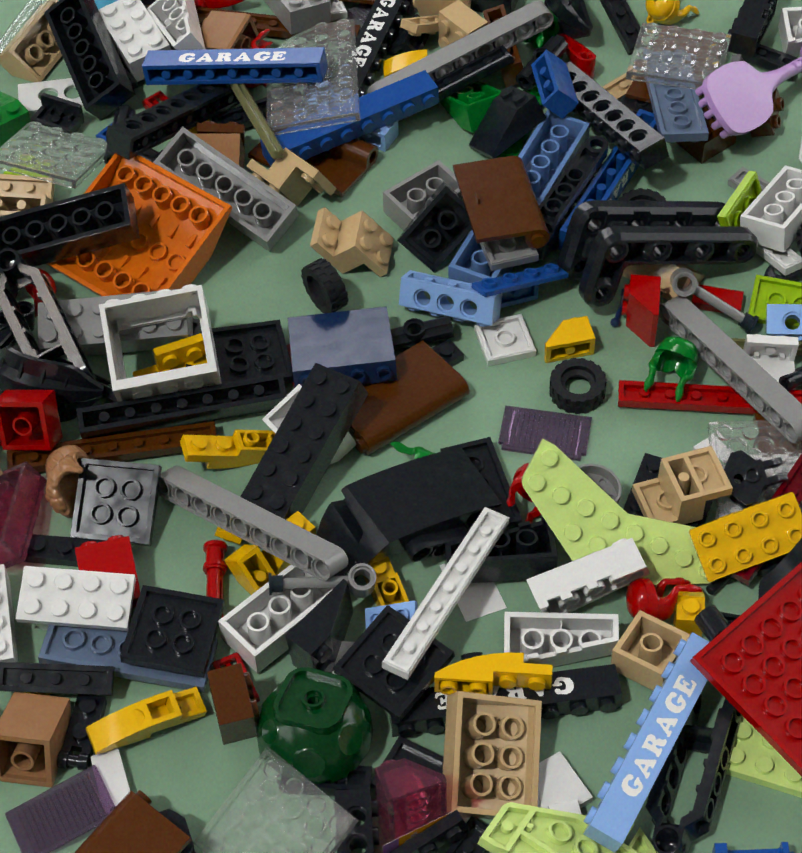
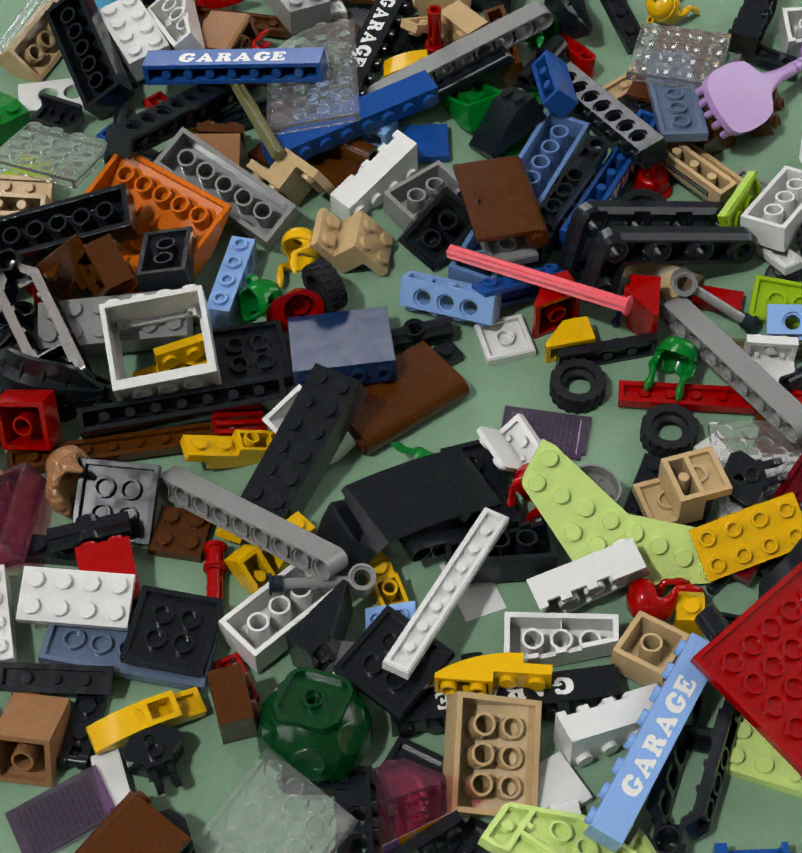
(62, 270): none -> reddish brown plate
(88, 528): none -> black piece
(104, 267): none -> reddish brown brick
(155, 757): none -> black hinge
(166, 259): none -> black slope
(179, 535): none -> reddish brown plate
(230, 280): none -> light blue brick
(238, 421): none -> red tile
(257, 298): none -> green hair
(293, 304): none -> red piece
(296, 246): none -> yellow hair
(365, 189): none -> white wedge
(430, 140): none -> blue tile
(434, 39): none -> red pin
(511, 444): none -> white bracket
(541, 279): none -> coral axle
(553, 308): none -> red slope
(600, 728): none -> white wedge
(612, 350): none -> black plate
(653, 178): none -> red piece
(673, 415): none -> black tyre
(700, 172): none -> tan brick

